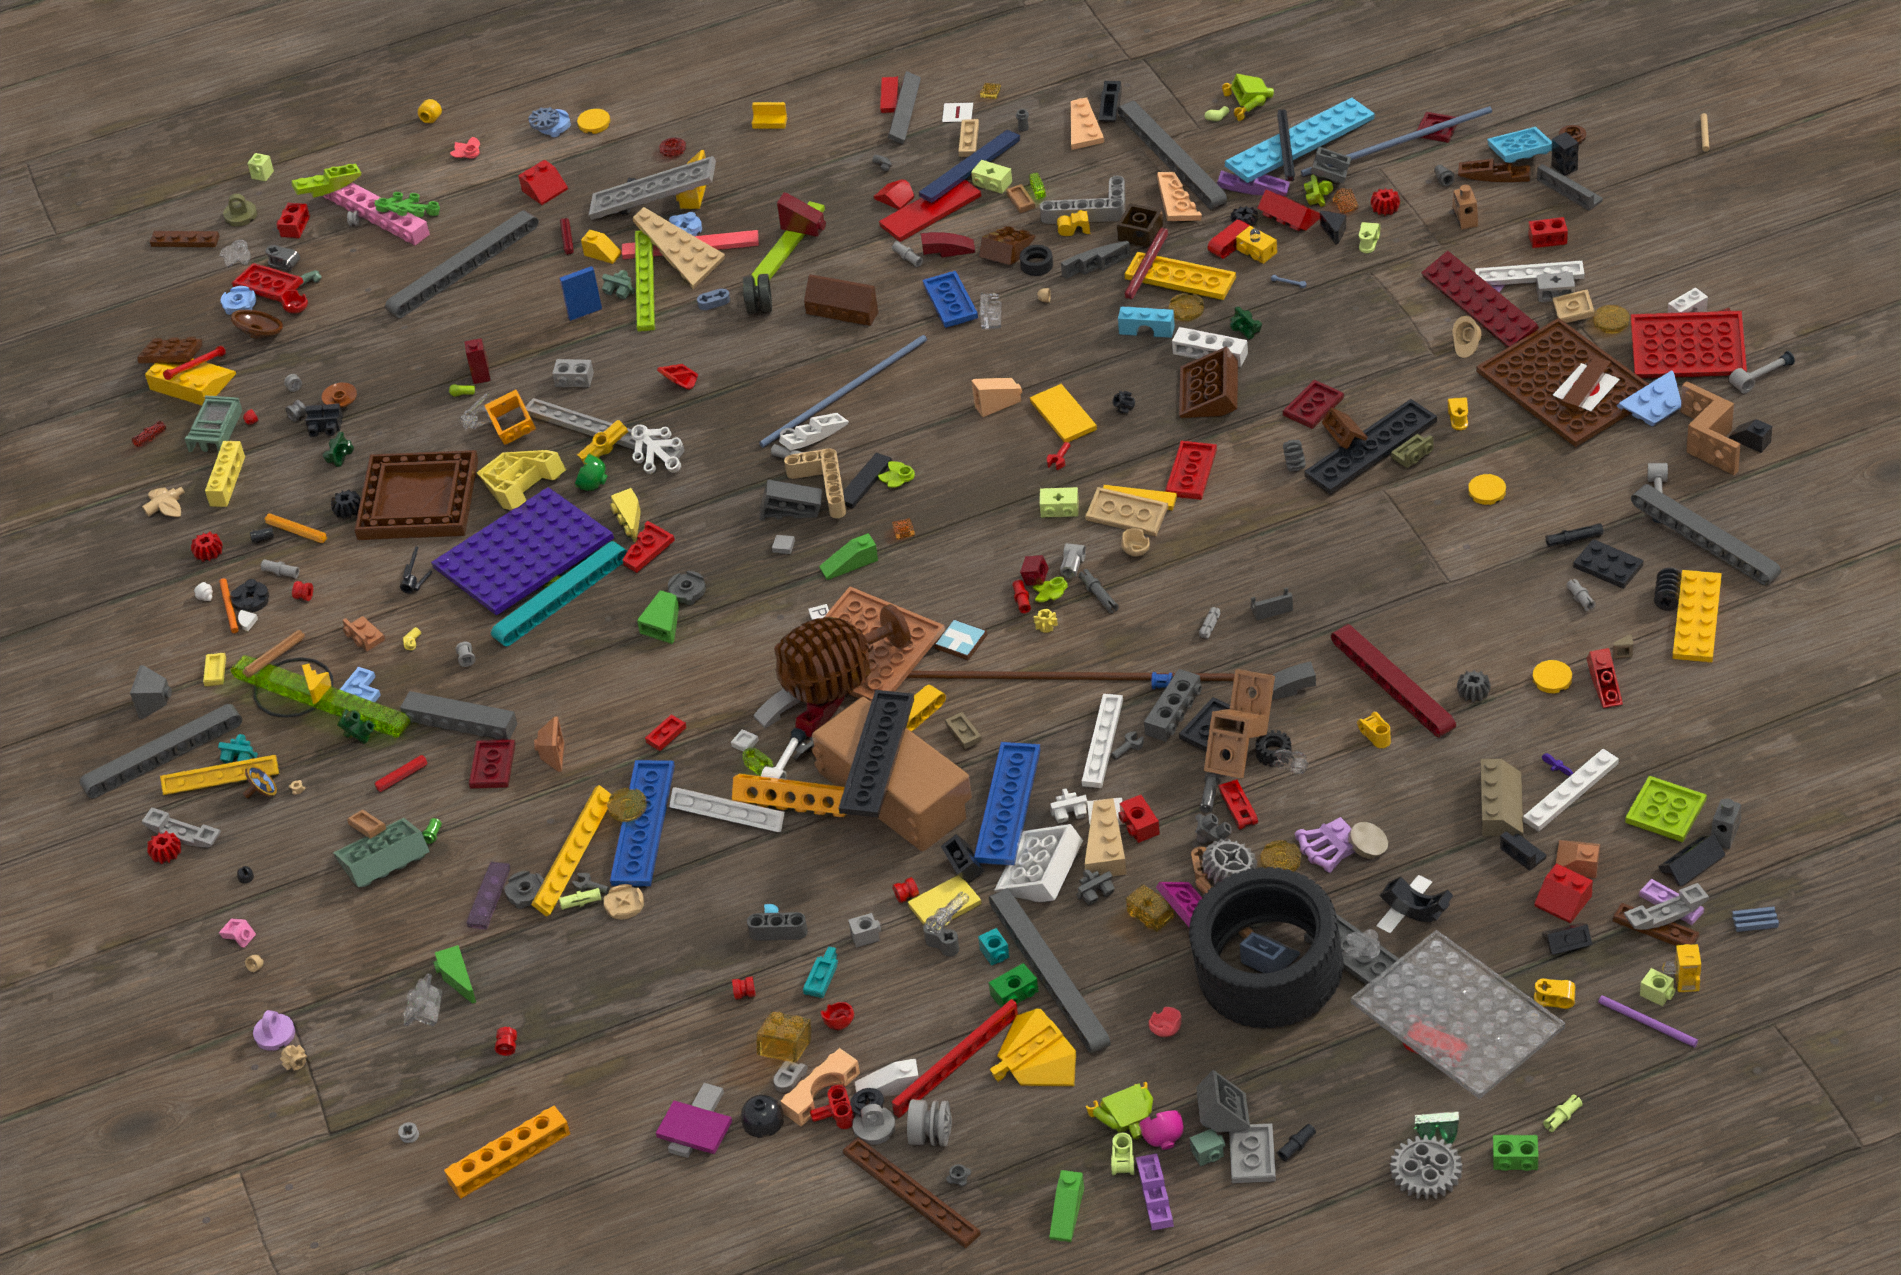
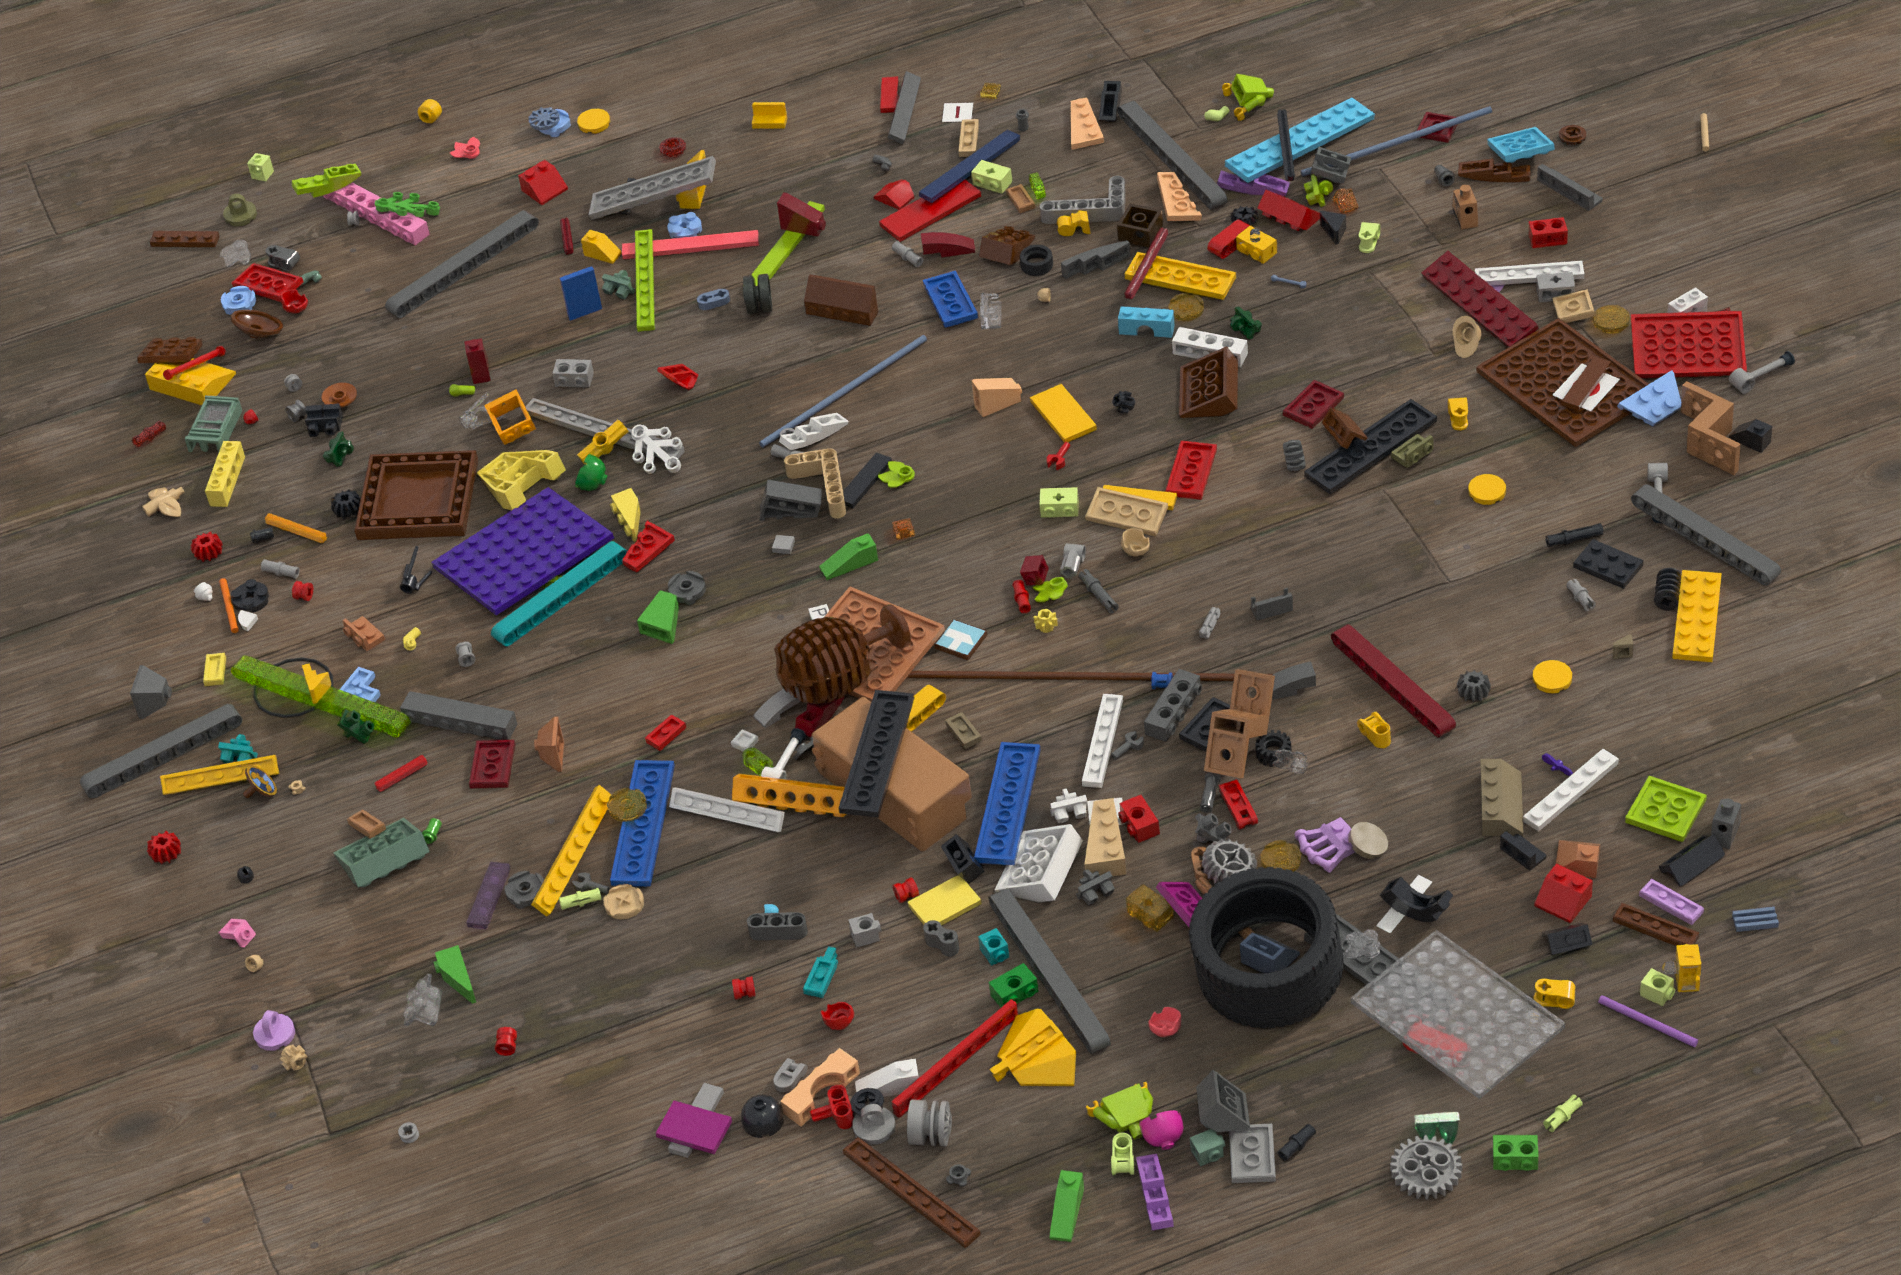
(187, 834): light grey slope -> none
(273, 653): medium nougat axle -> none
(293, 220): red brick -> none
(507, 1152): light orange brick -> none
(682, 250): tan wing -> none
(783, 1036): clear yellow brick -> none
(944, 915): clear pin -> none
(1385, 201): red gear -> none
(1564, 154): black brick -> none
(1604, 677): red slope -> none
(1668, 911): light grey slope -> none

